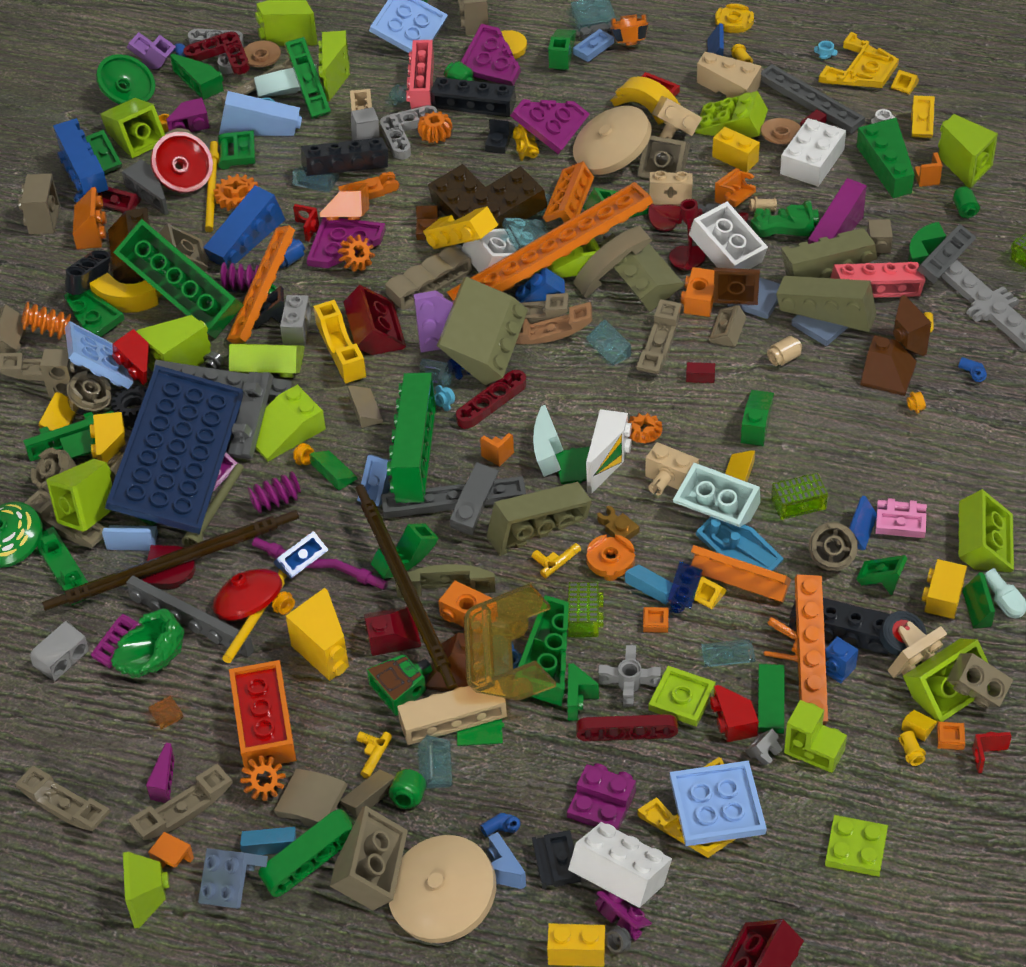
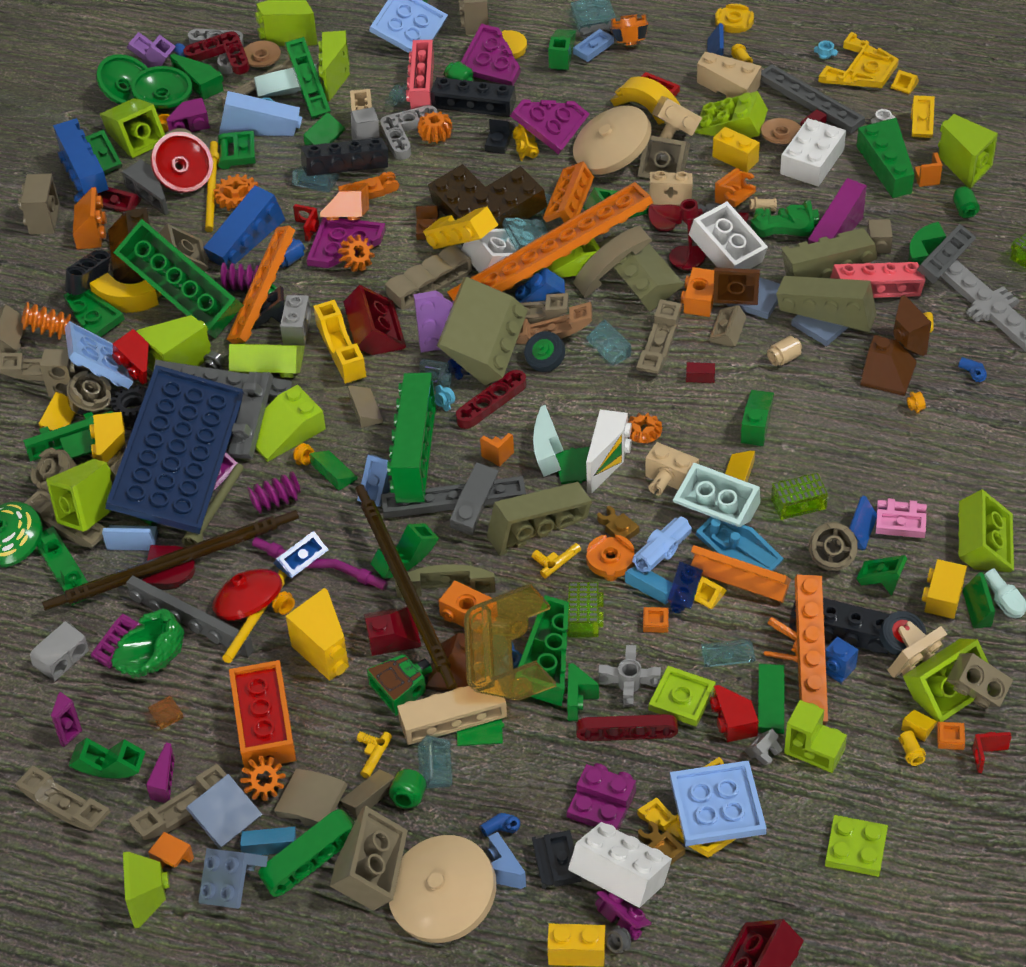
(65, 719): none -> magenta slope
(117, 762): none -> green brick
(162, 86): none -> green dish
(224, 811): none -> sand blue tile
(323, 131): none -> green slope
(544, 351): none -> black wheel
(662, 544): none -> light blue piece
(664, 842): none -> pearl gold plate

